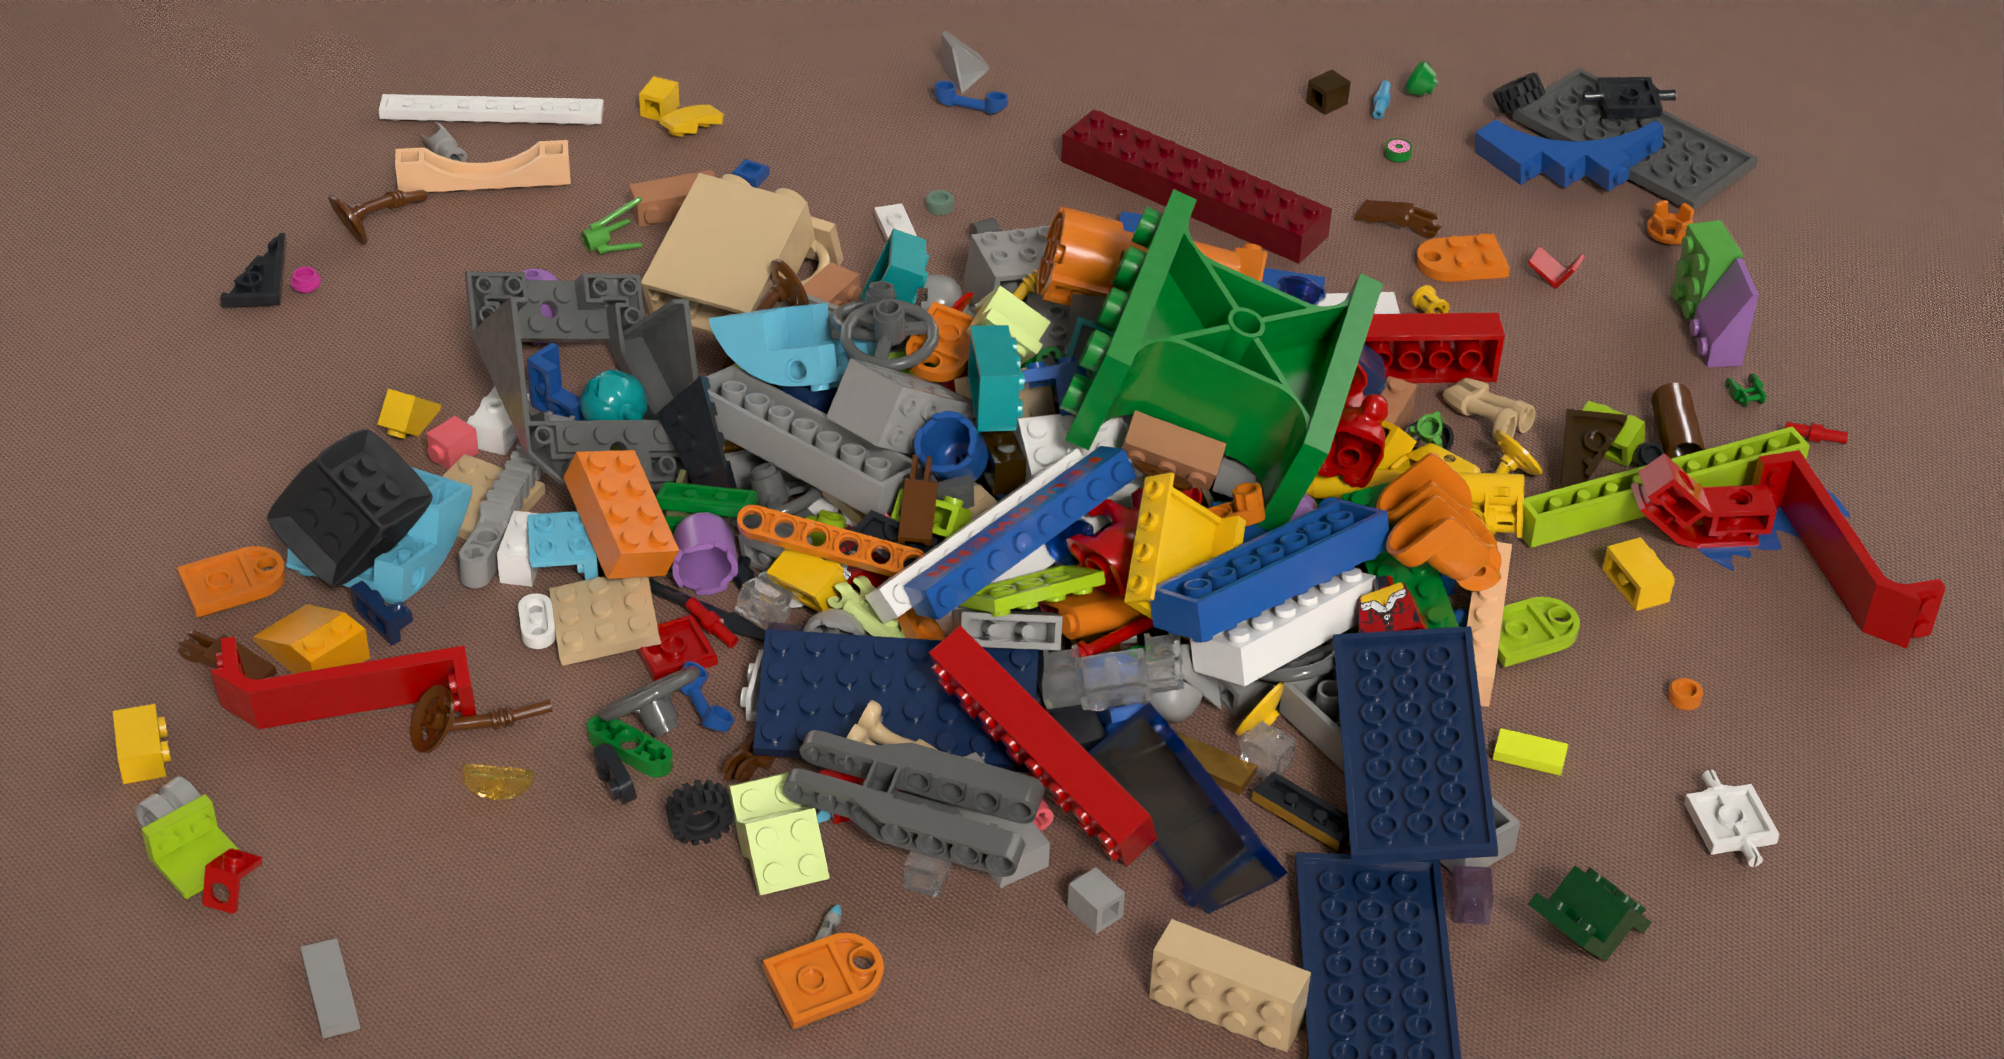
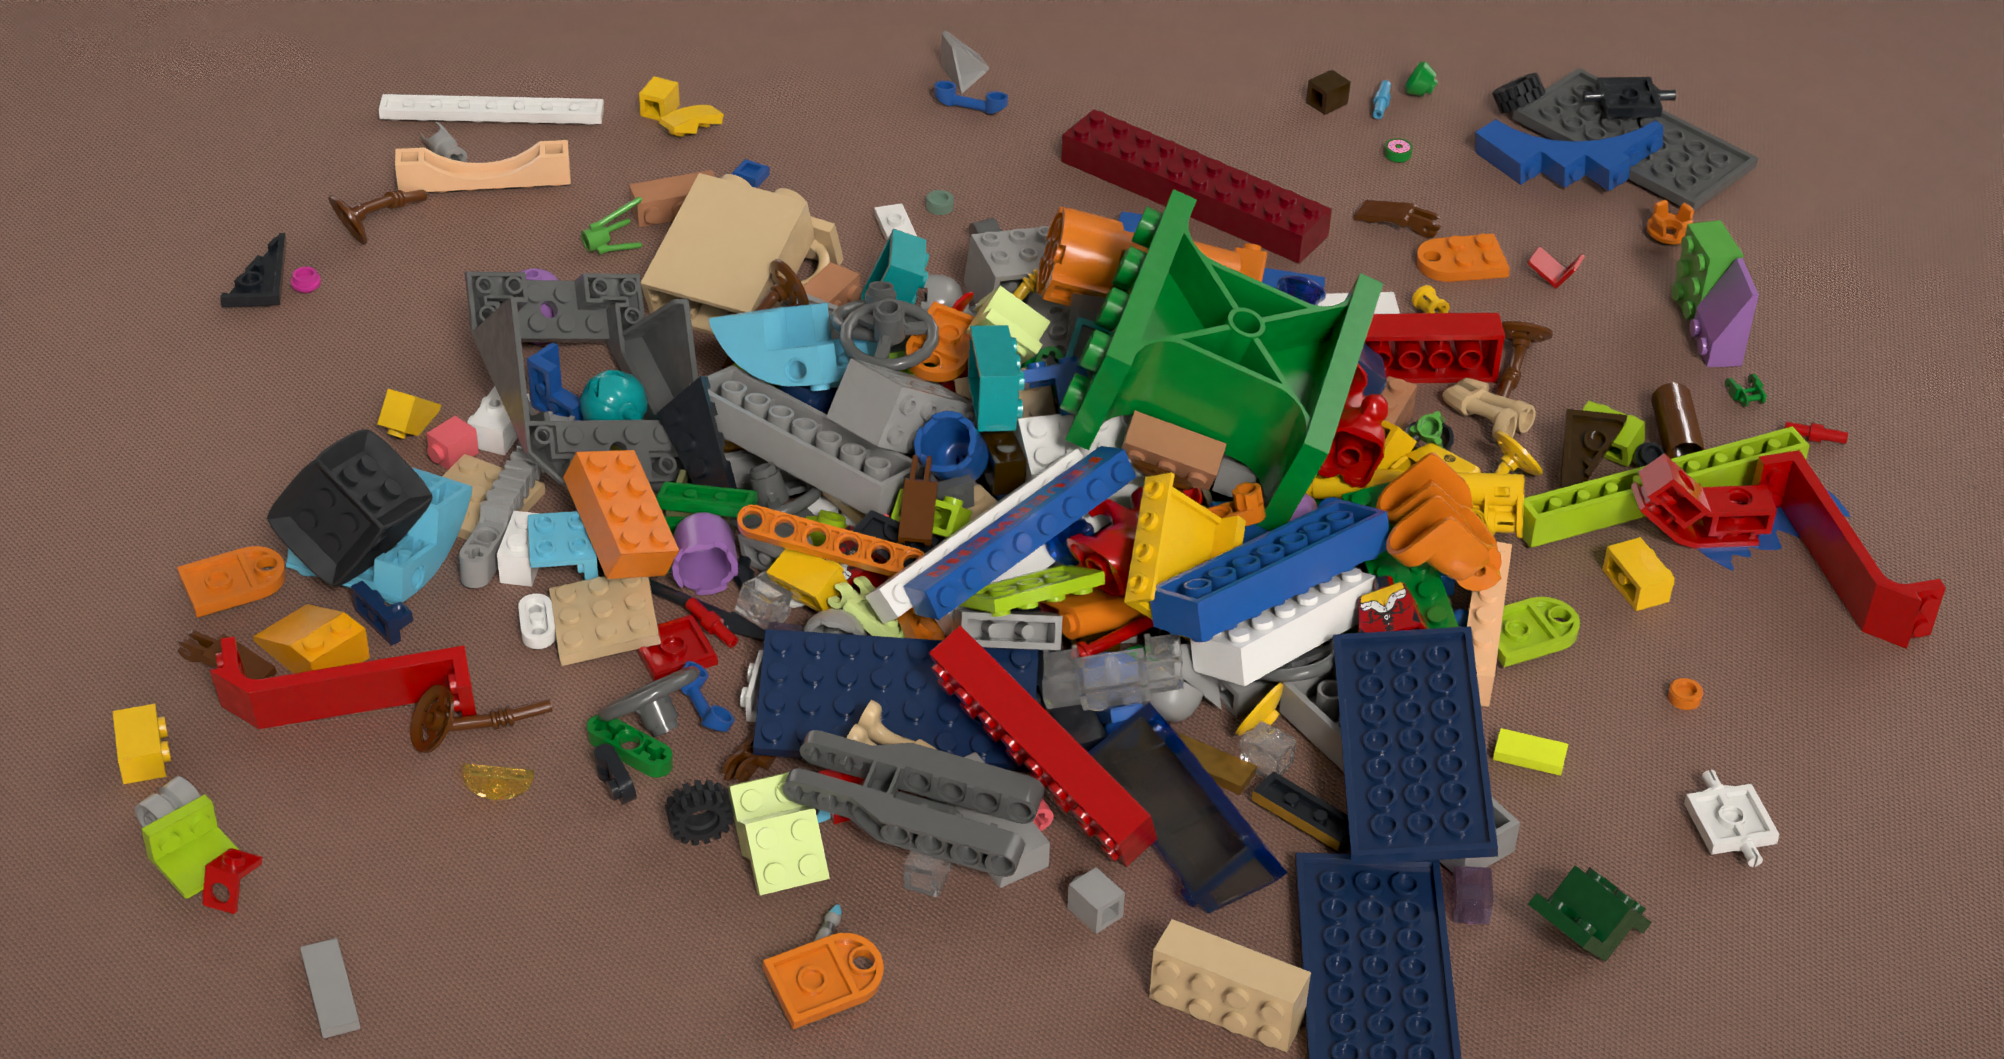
(1523, 335): none -> reddish brown dish

